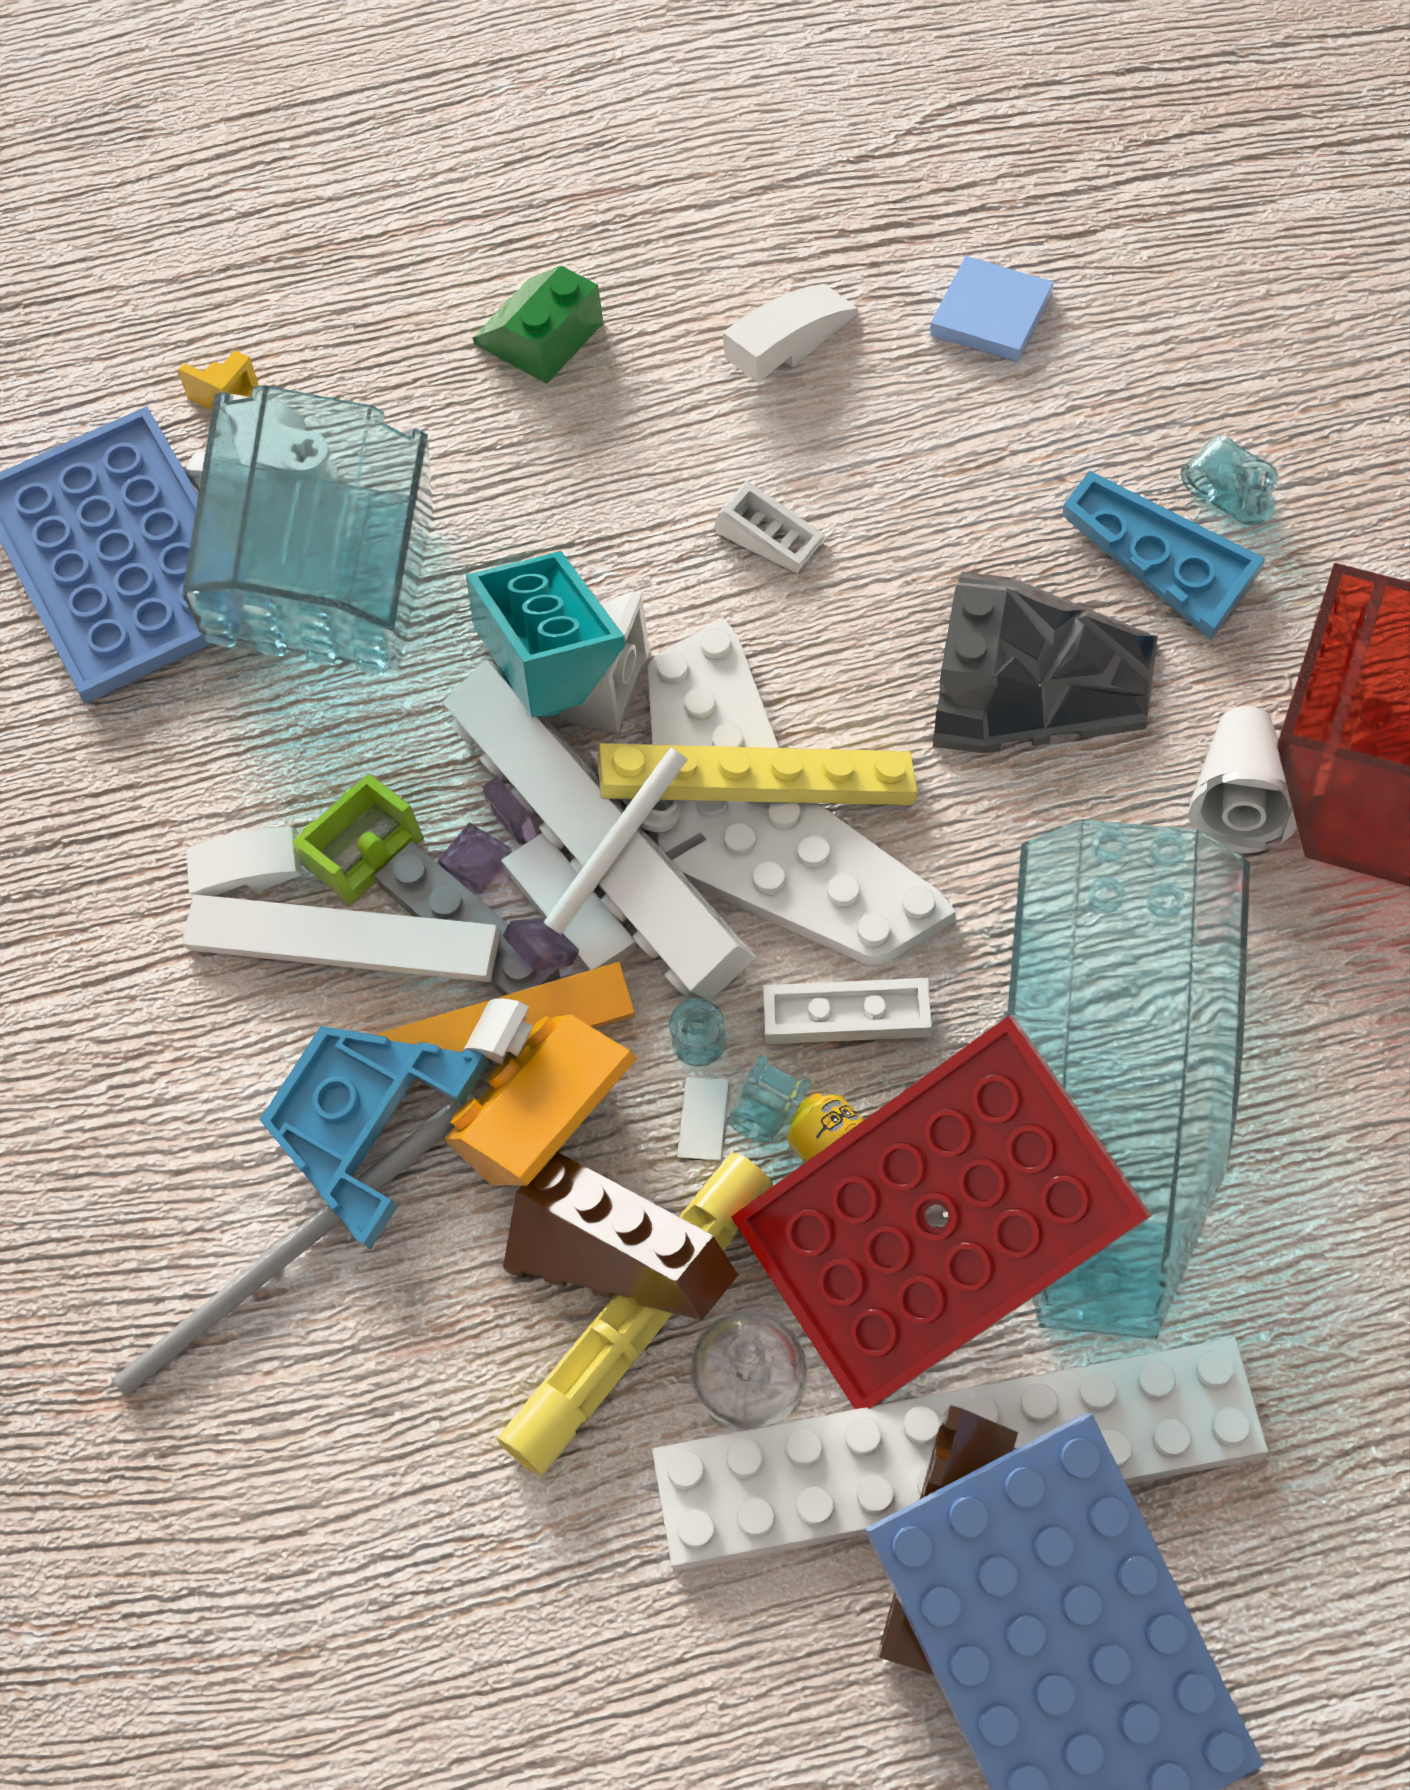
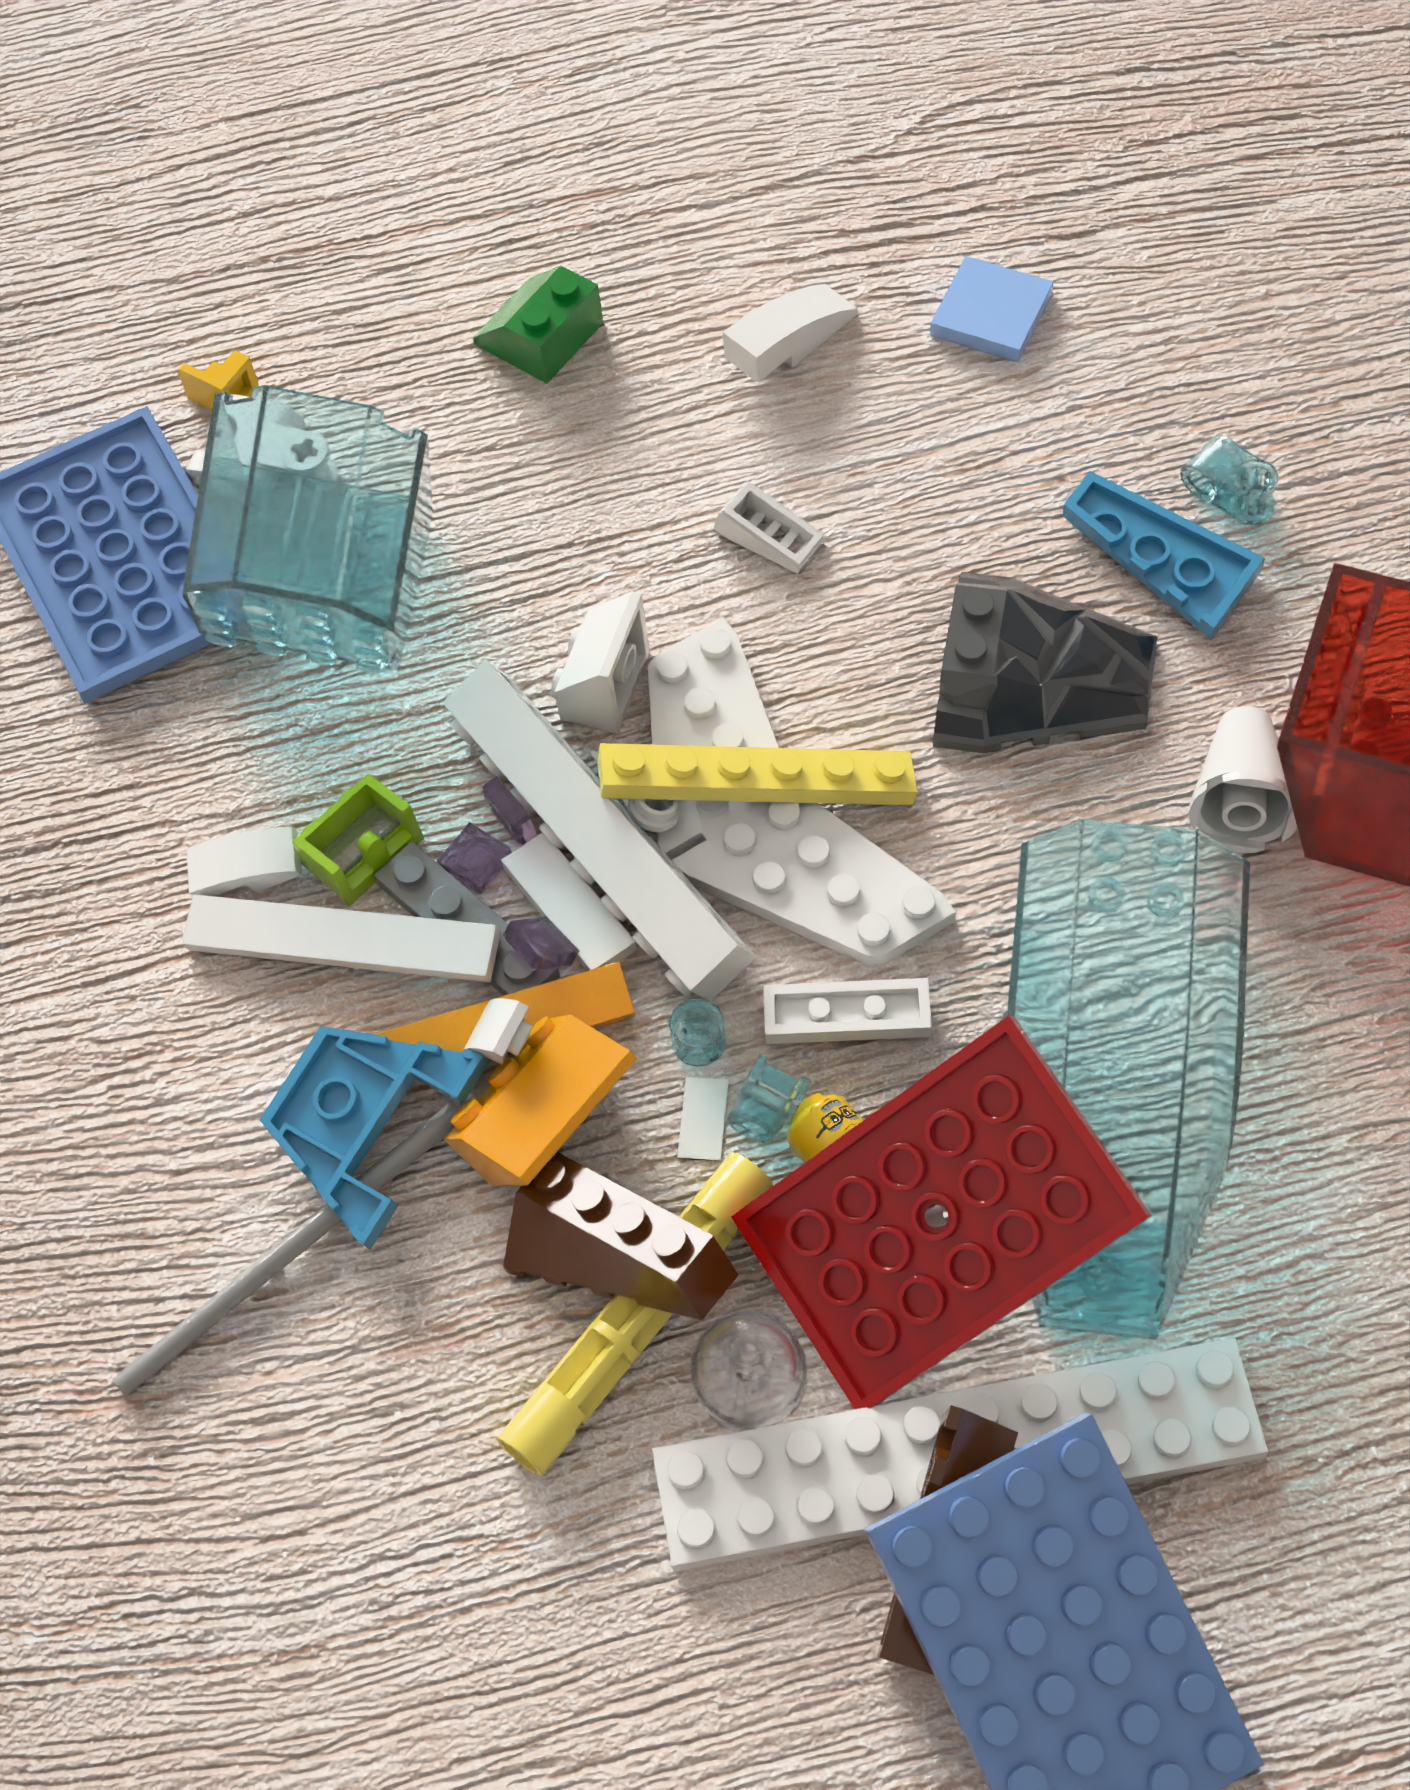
(544, 631): teal slope -> none
(615, 840): white bar -> none

